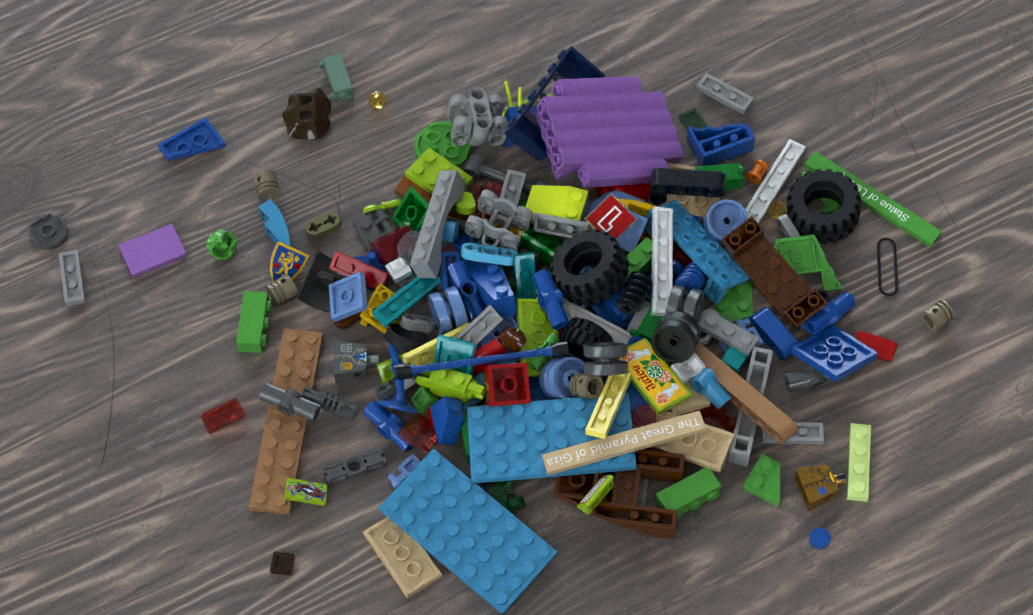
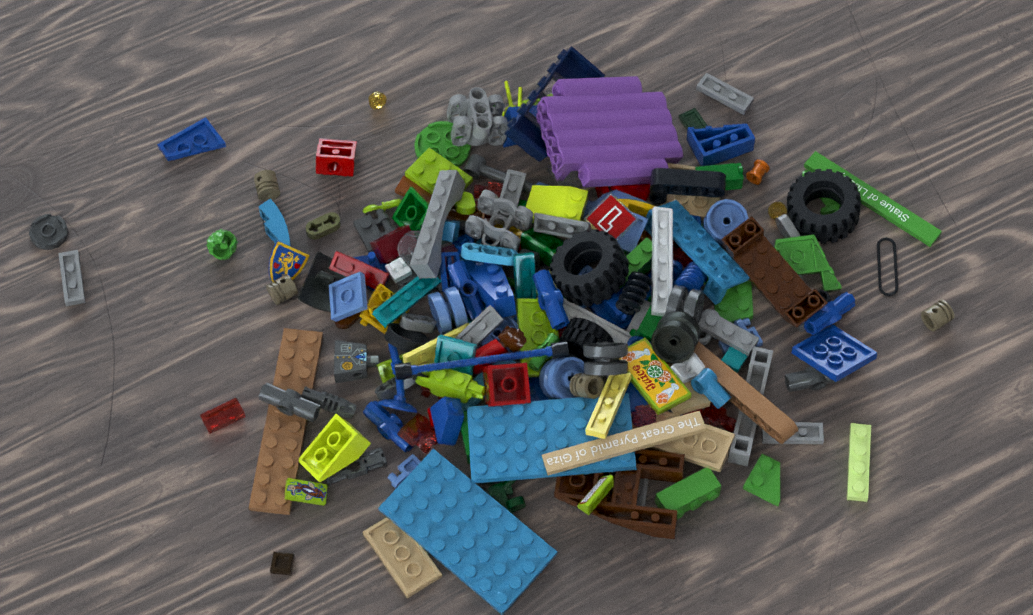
(152, 250): medium lavender tile -> none
(253, 322): bright green brick -> none
(307, 129): dark brown piece -> none
(333, 449): none -> neon yellow slope
(336, 157): none -> red brick
(337, 77): sand green brick -> none
(423, 400): bright green slope -> none
(773, 332): blue beam -> none
(775, 180): white tile -> none
(818, 485): pearl gold torso -> none
(819, 538): blue tile -> none
(884, 347): red slope -> none

